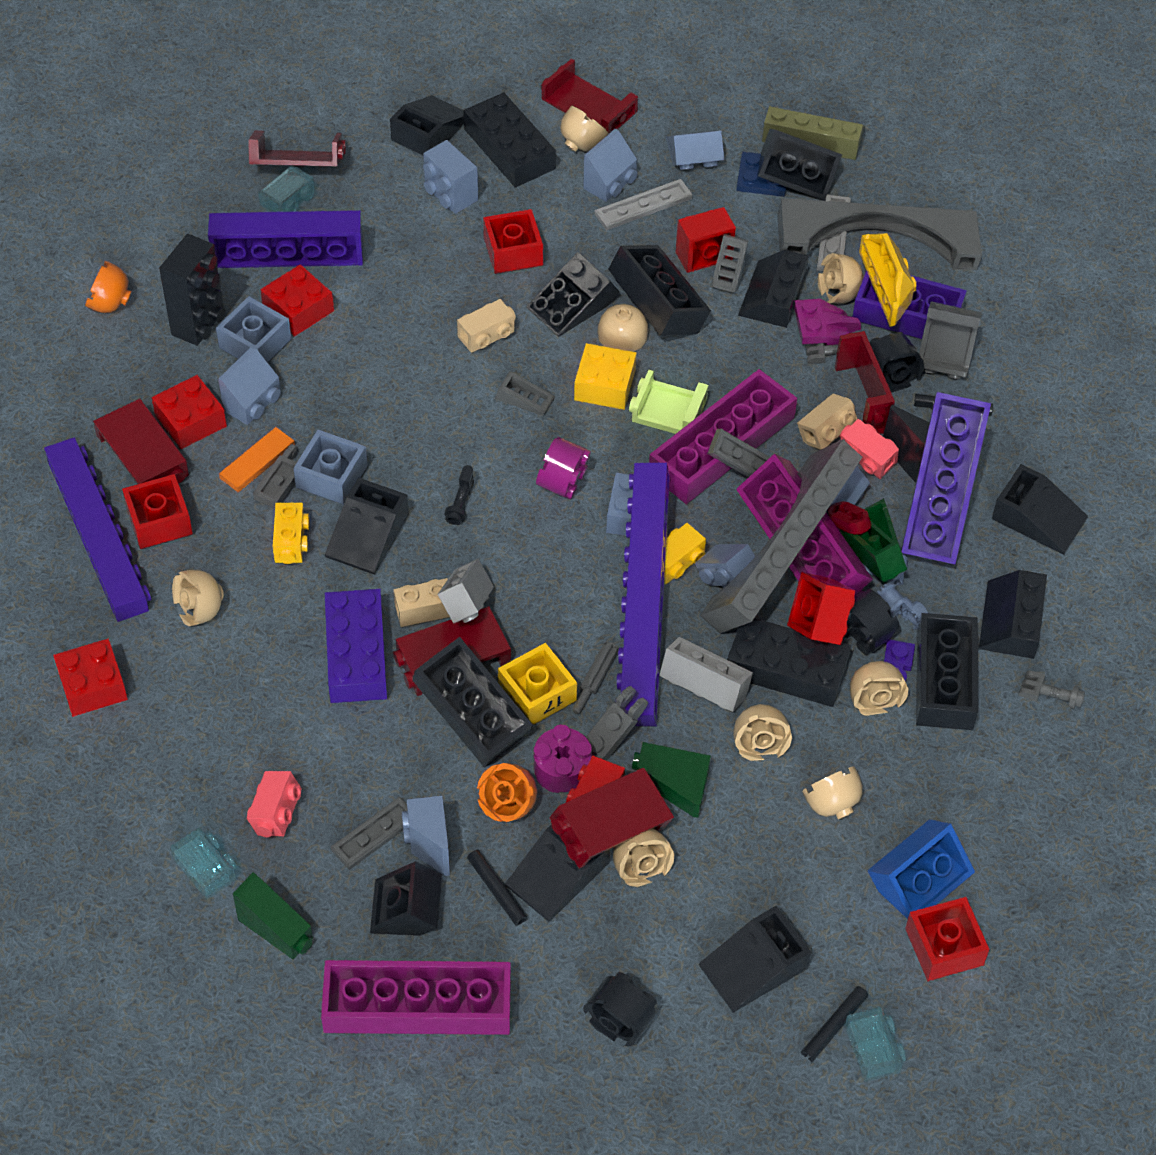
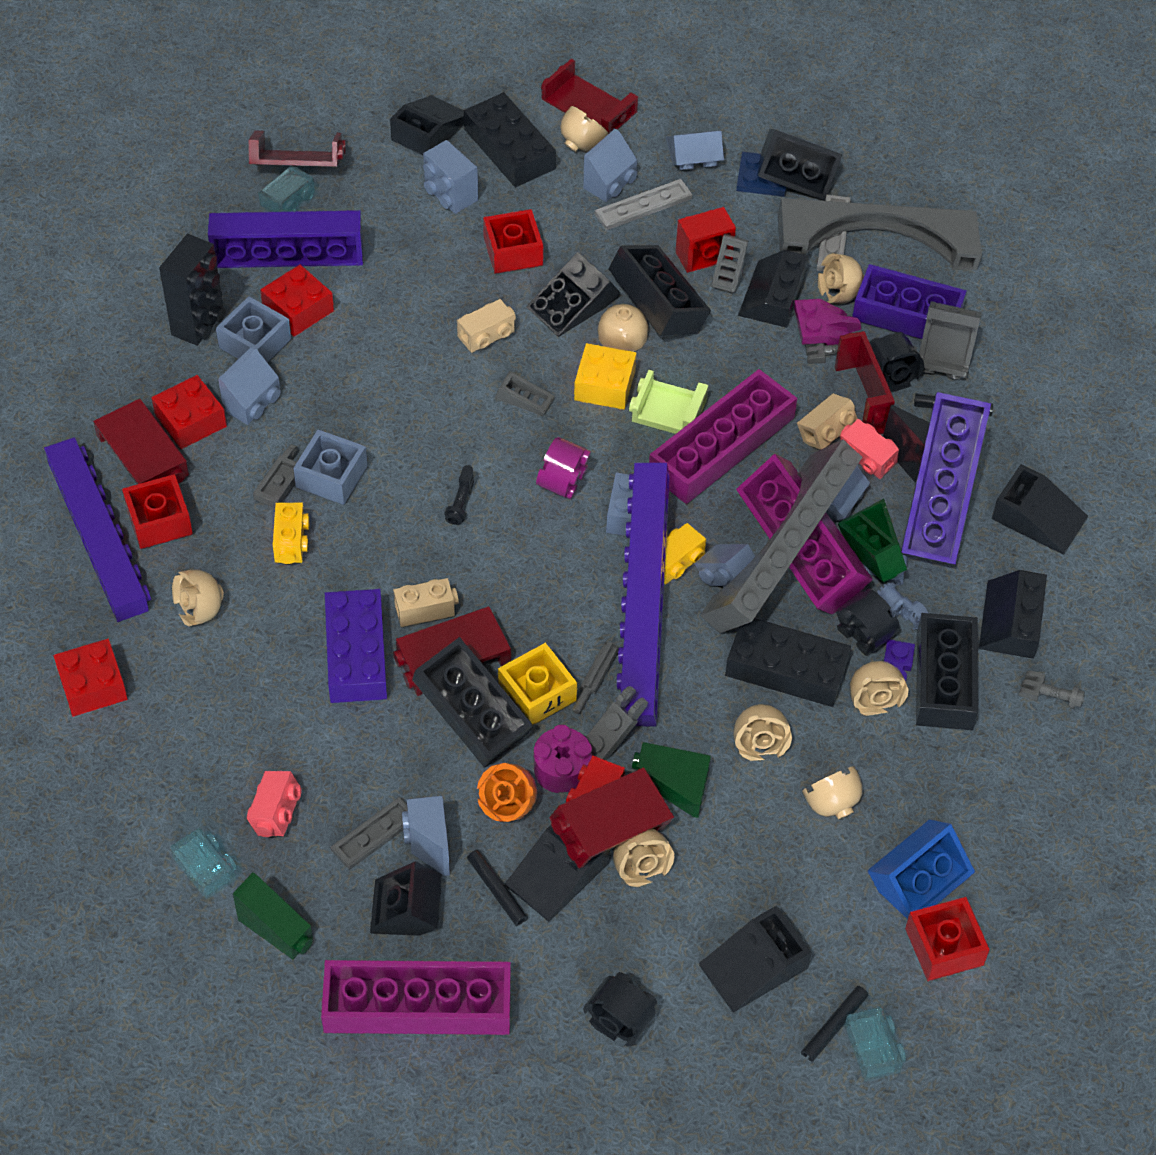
(109, 289): orange cylinder -> none
(256, 459): orange tile -> none
(367, 525): black slope -> none
(466, 591): light grey brick -> none
(705, 674): light grey brick -> none
(736, 453): dark grey tile -> none
(821, 608): red brick -> none
(822, 131): olive slope -> none
(849, 517): dark red beam -> none
(888, 274): yellow wedge -> none

